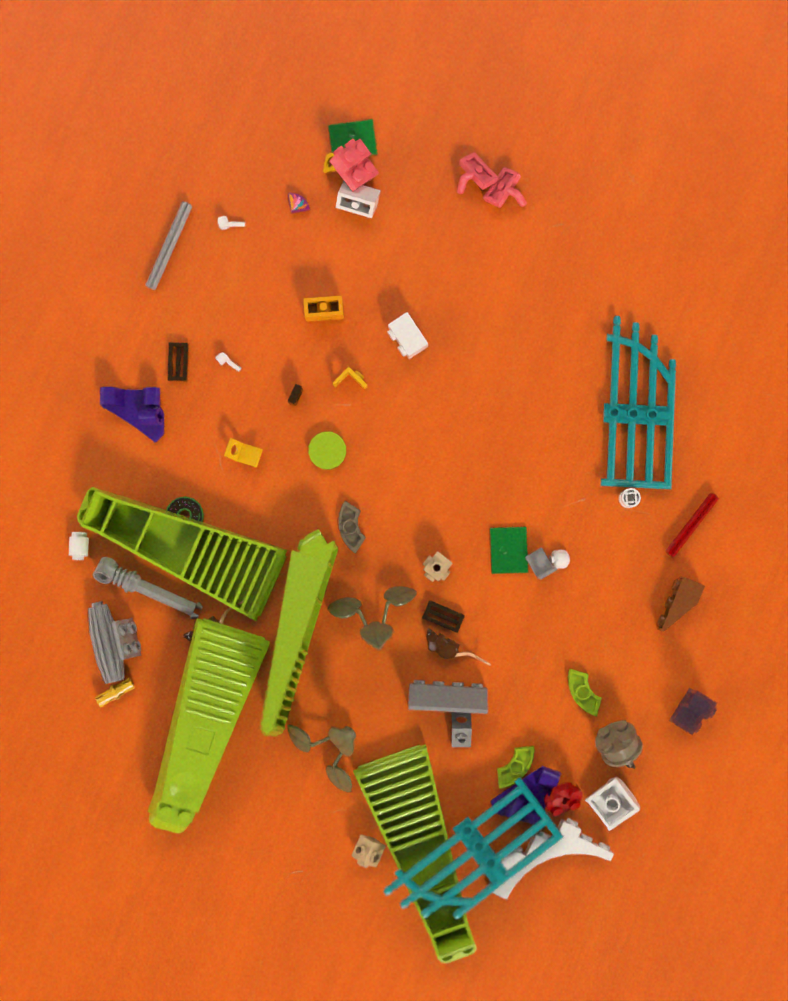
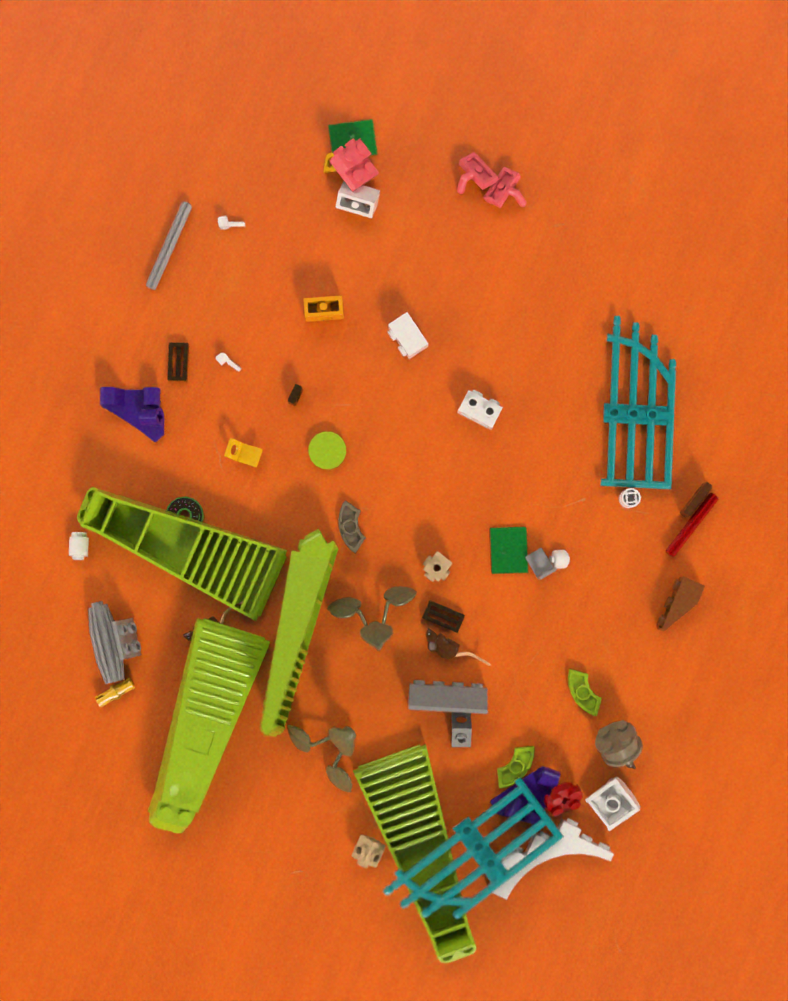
(108, 571): light grey piece -> none
(297, 203): tile -> none
(357, 376): yellow bracket -> none
(480, 409): none -> white brick
(692, 710): brick -> none
(696, 499): none -> reddish brown tile

